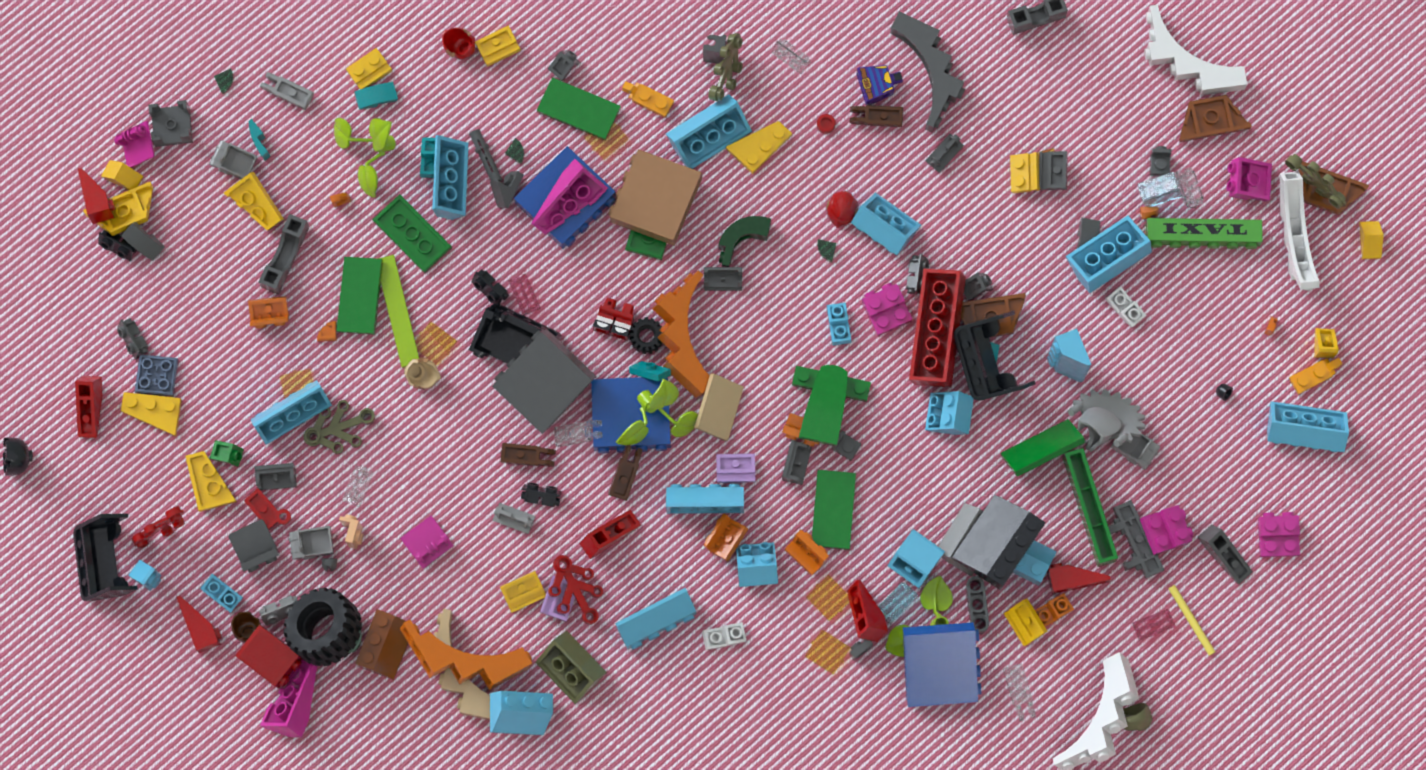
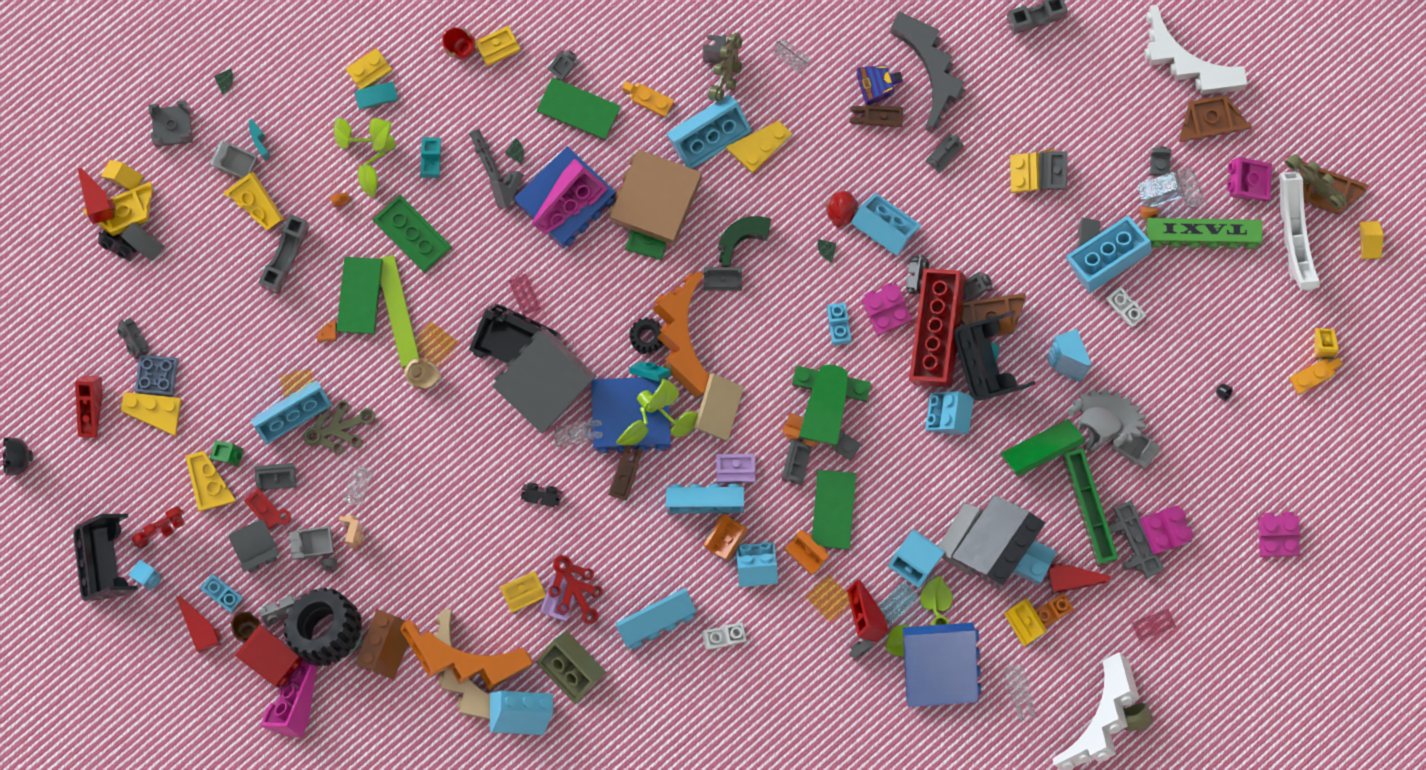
(136, 144): dark pink hinge -> none
(268, 311): orange bracket -> none
(288, 91): light grey hinge -> none
(427, 542): dark pink hinge -> none
(450, 177): medium azure slope -> none
(483, 282): black hinge -> none
(513, 518): light grey hinge -> none
(525, 455): reddish brown hinge -> none
(607, 316): red hips -> none
(609, 534): red slope -> none
(614, 140): clear yellow piece -> none
(826, 123): red tile -> none
(827, 652): clear yellow piece -> none
(980, 596): dark grey beam -> none
(1191, 619): light yellow bar -> none
(1225, 553): dark grey slope -> none
(1271, 326): orange tile -> none
(1307, 427): medium azure slope -> none

